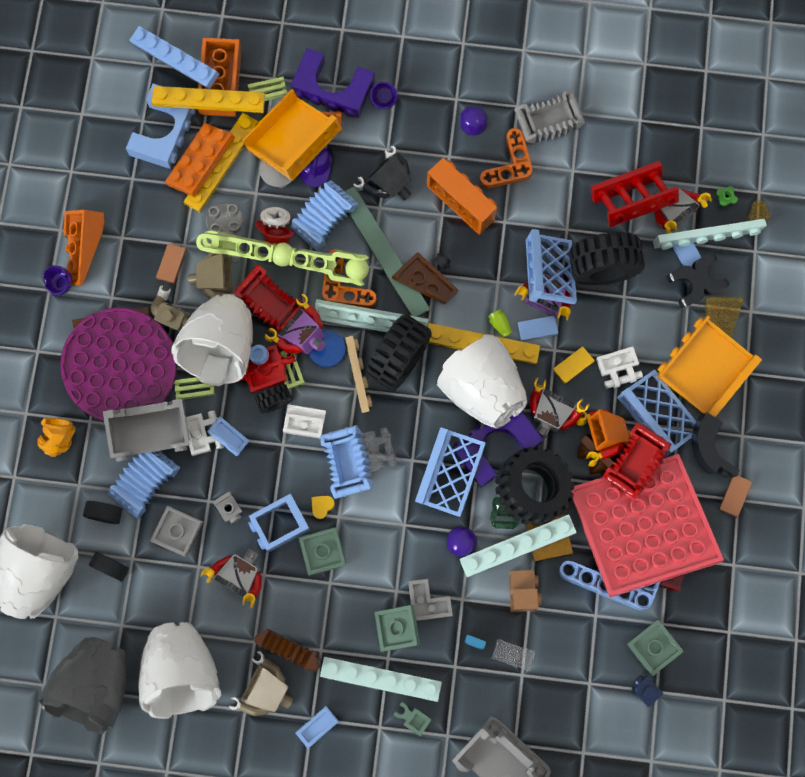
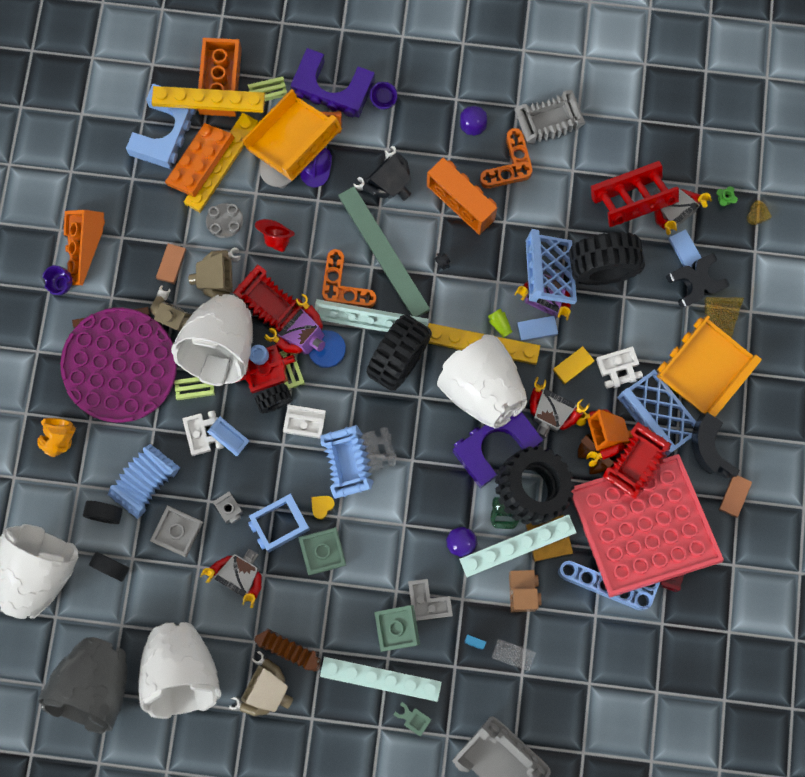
(147, 429): light grey windscreen -> none
(174, 57): light blue plate -> none
(268, 217): white gear -> none
(284, 255): yellowish green piece -> none
(317, 727): light blue tile -> none
(322, 214): light blue piece -> none
(357, 365): tan wing -> none
(425, 279): reddish brown wing -> none
(434, 466): light blue fence -> none
(646, 690): dark blue bracket -> none
(654, 647): sand green plate -> none
(704, 234): light aqua plate -> none

